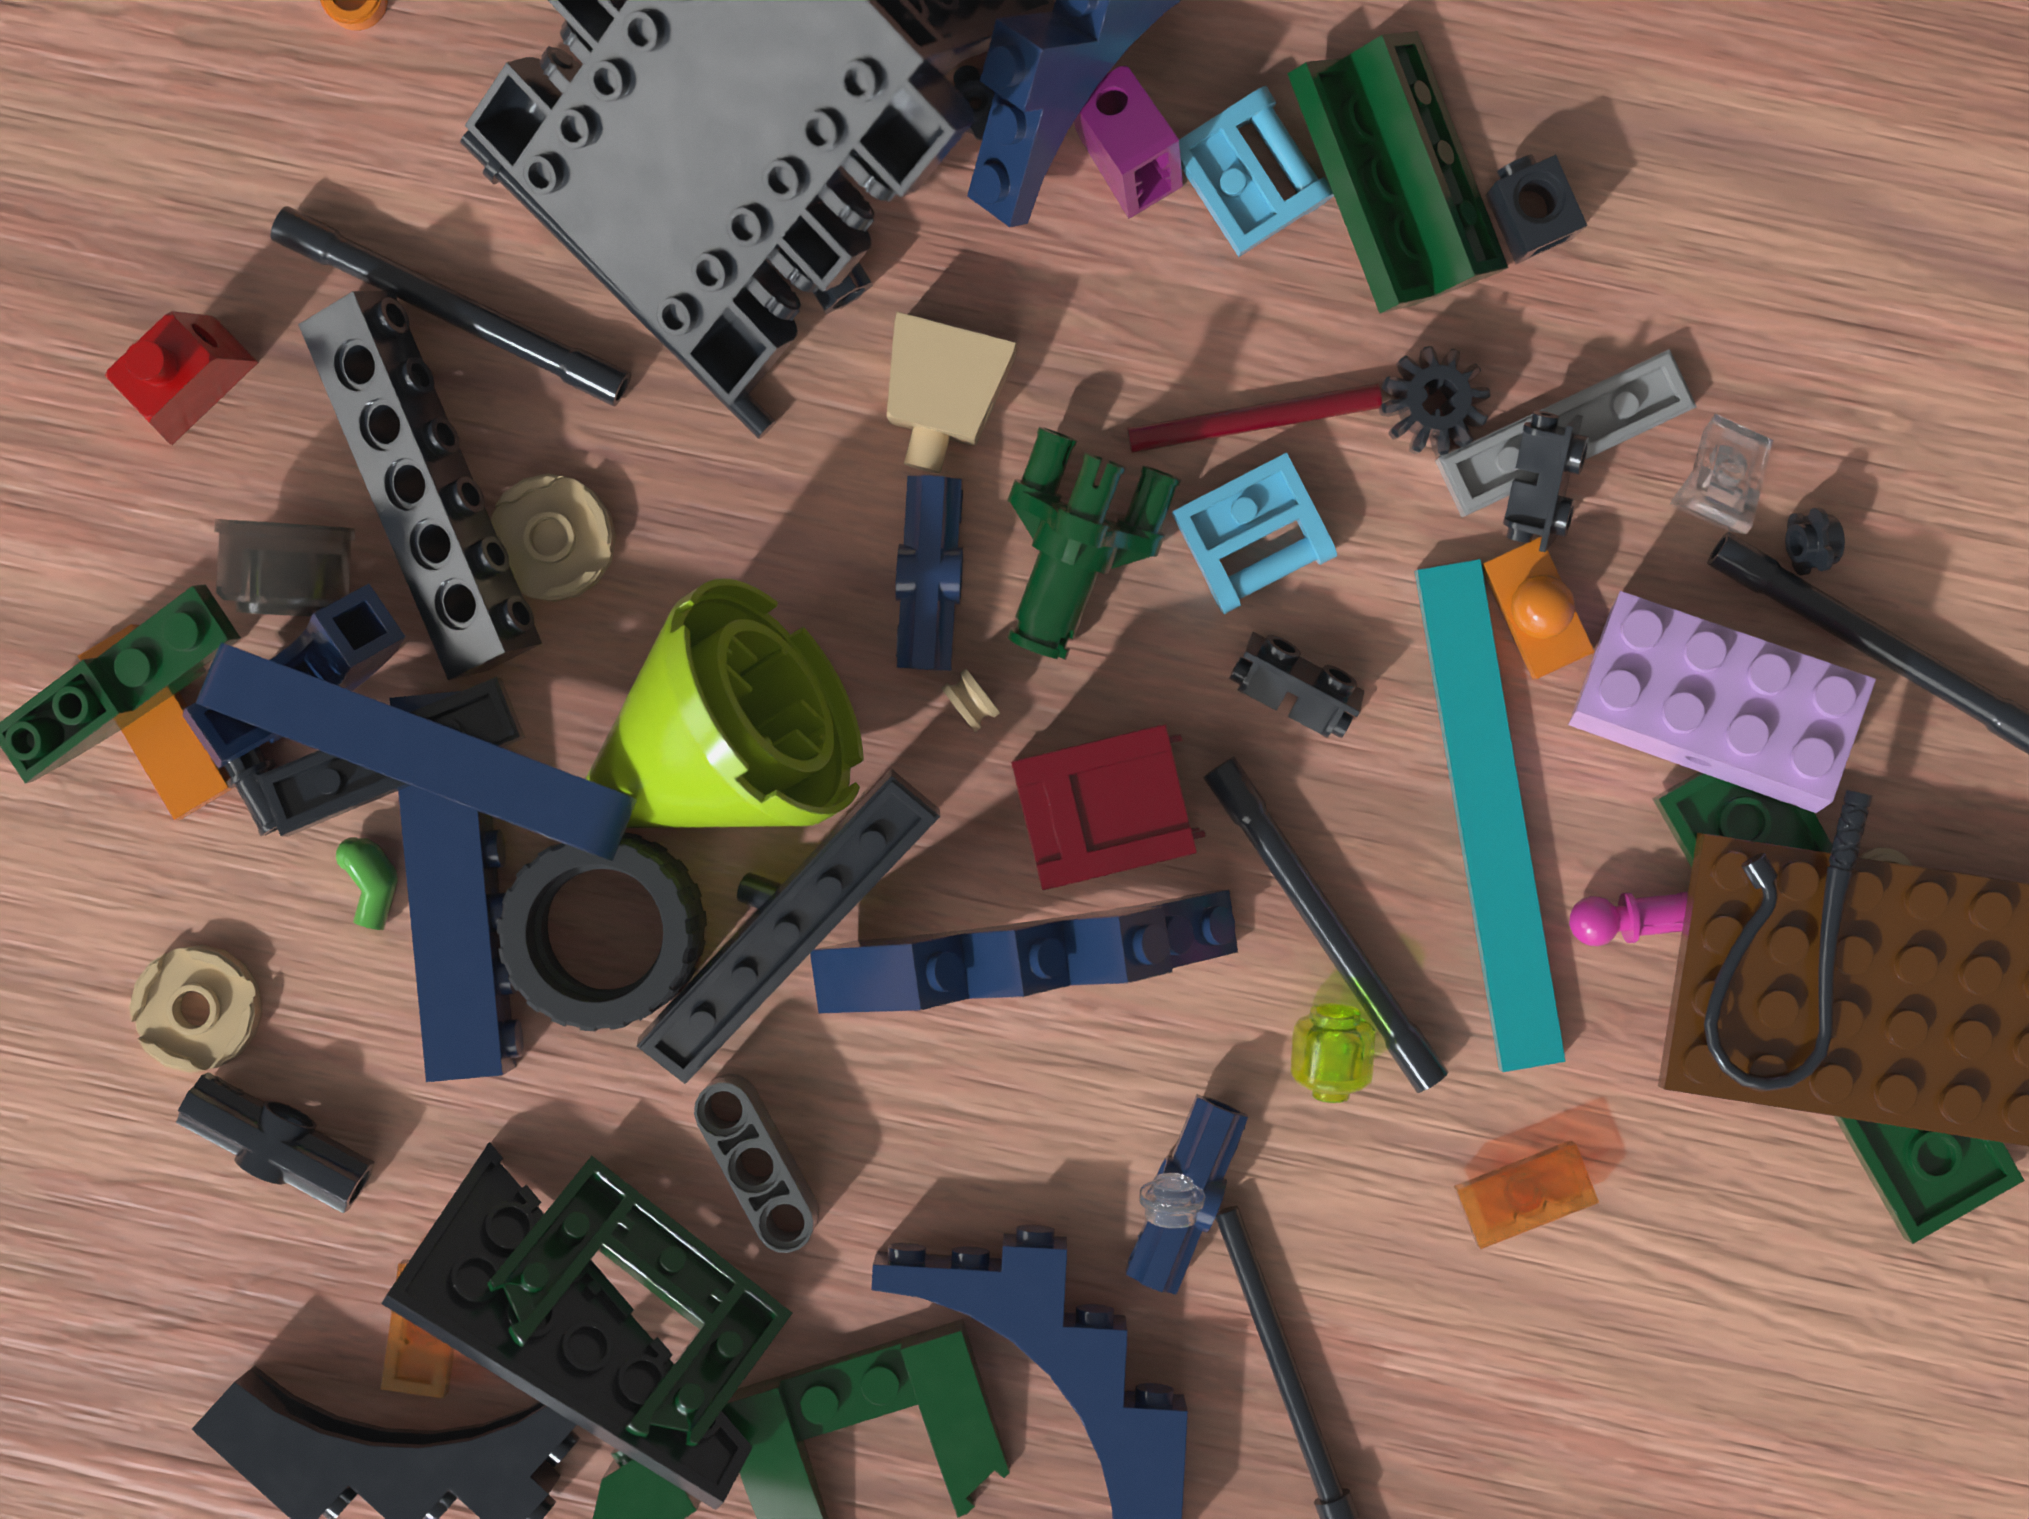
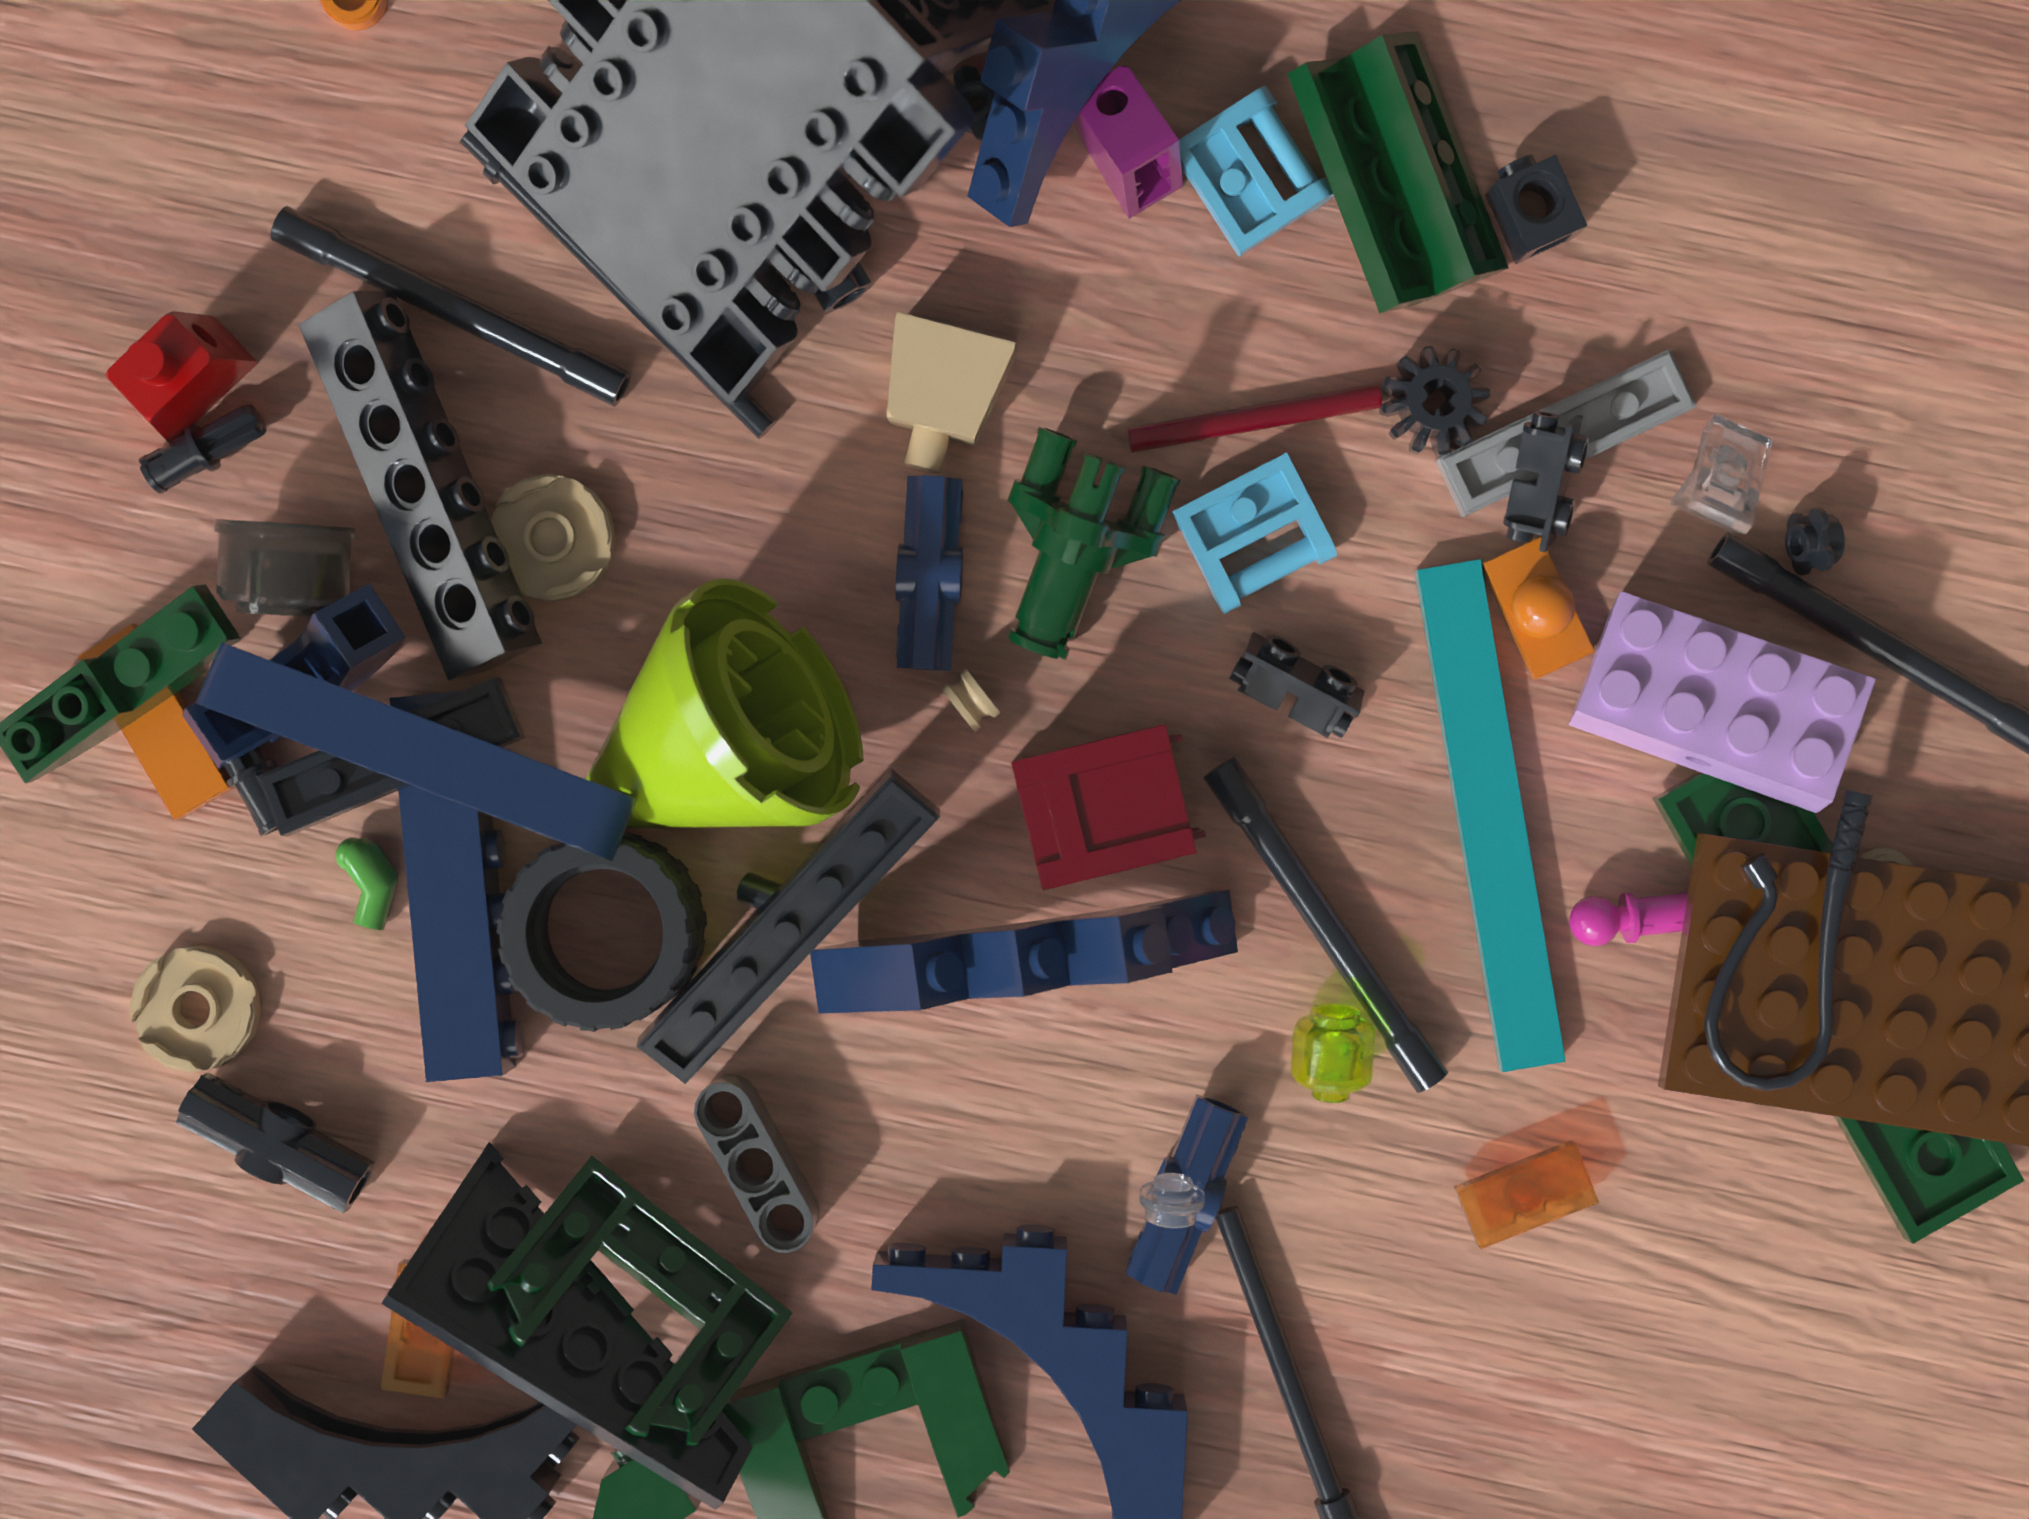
(201, 448): none -> black axle

